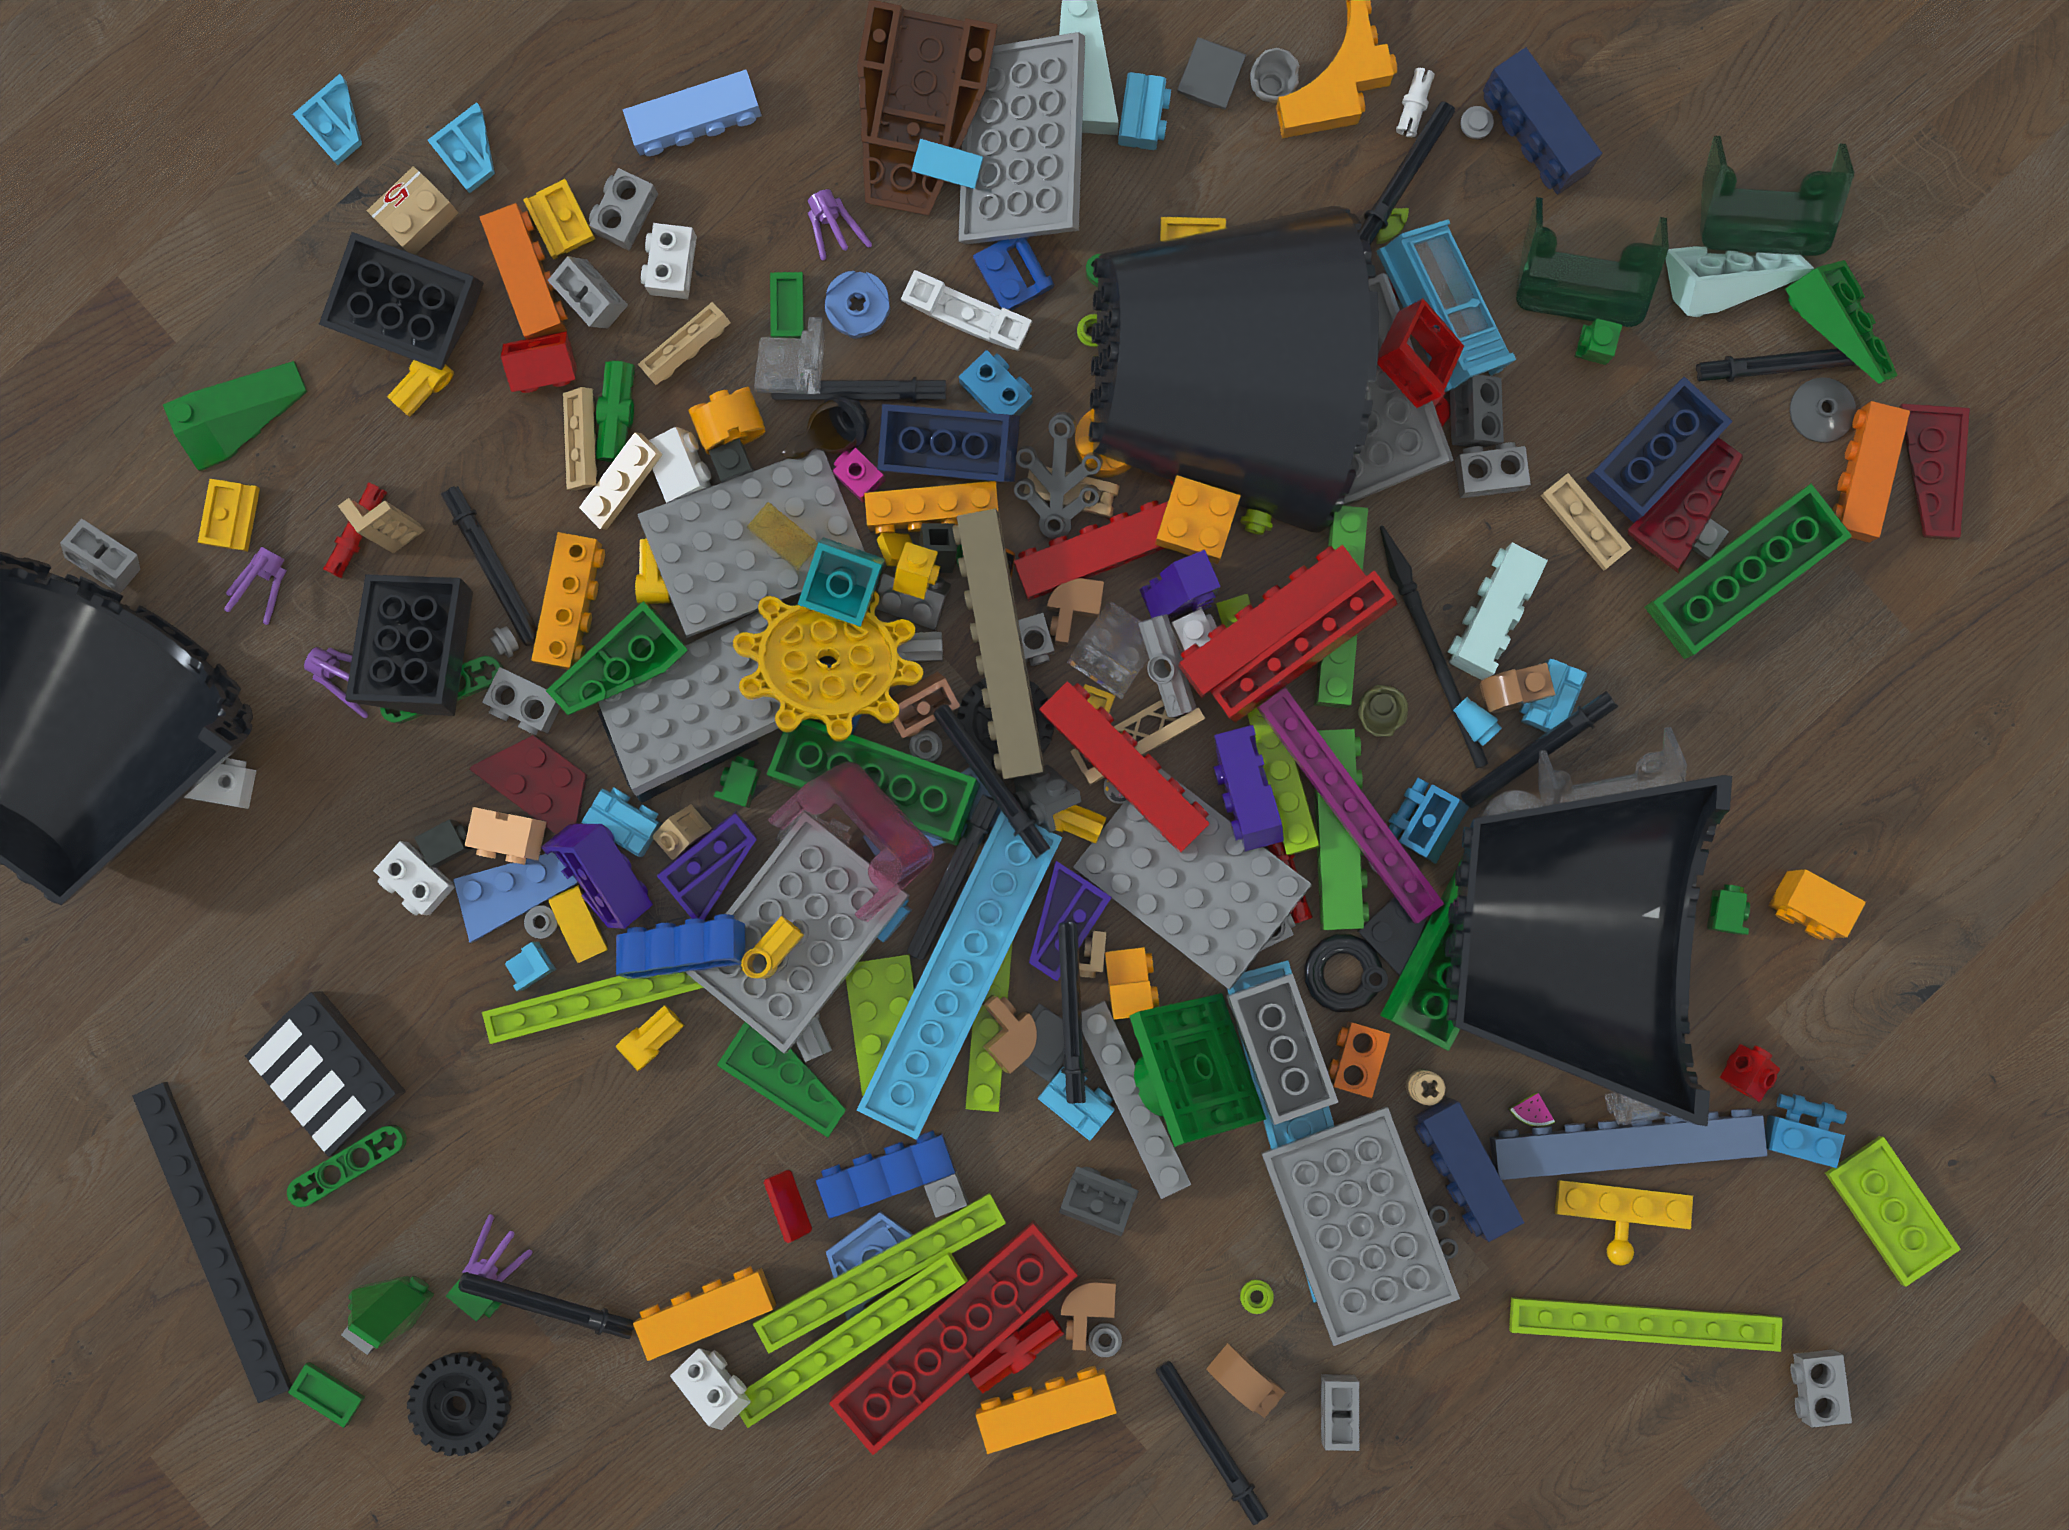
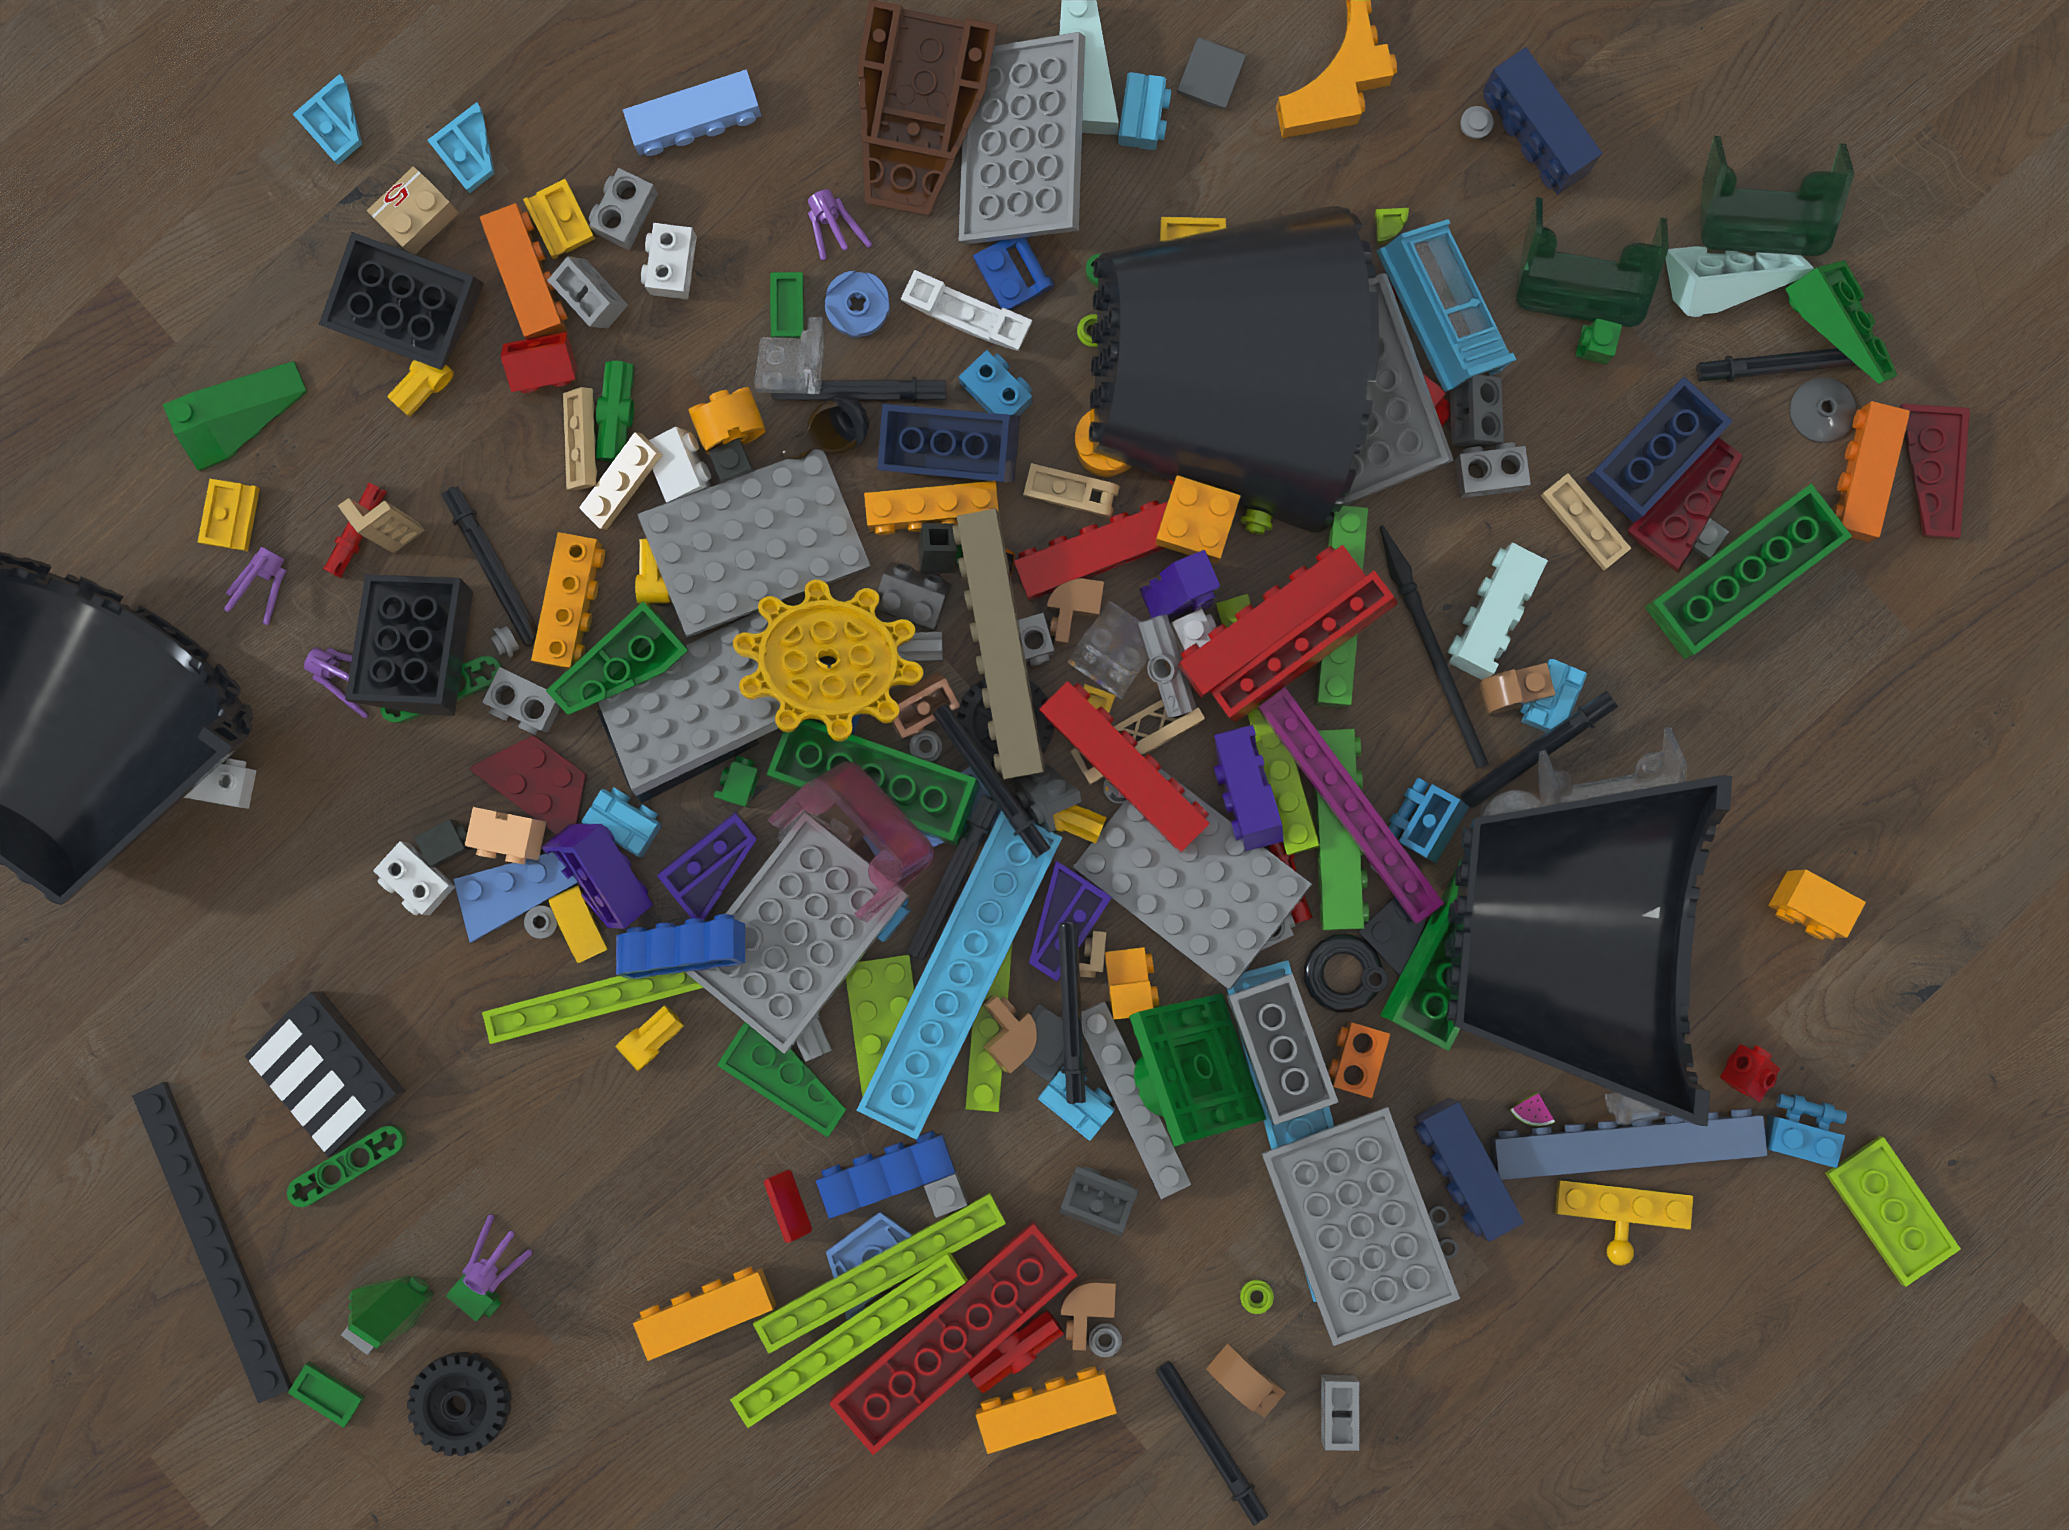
(100, 556): light grey brick -> none
(529, 966): medium azure panel -> none
(546, 1305): black axle -> none
(681, 831): tan bracket -> none
(684, 343): tan plate -> none
(711, 1388): white brick -> none
(774, 947): yellow piece -> none
(782, 536): clear yellow plate -> none
(841, 581): teal slope -> none
(857, 474): dark pink brick -> none
(892, 546): yellow tile -> none
(916, 570): yellow brick -> none
(947, 164): medium azure tile -> none
(1058, 482): dark grey plant -> none
(1274, 74): light grey hair -> none
(1382, 209): black axle -> none
(1383, 710): olive hair -> none
(1405, 367): red window -> none
(1415, 102): white pin -> none
(1425, 1087): tan piece -> none
(1477, 721): medium azure cone -> none
(1645, 1324): lime plate -> none
(1729, 910): green brick -> none
(1829, 1385): light grey brick -> none

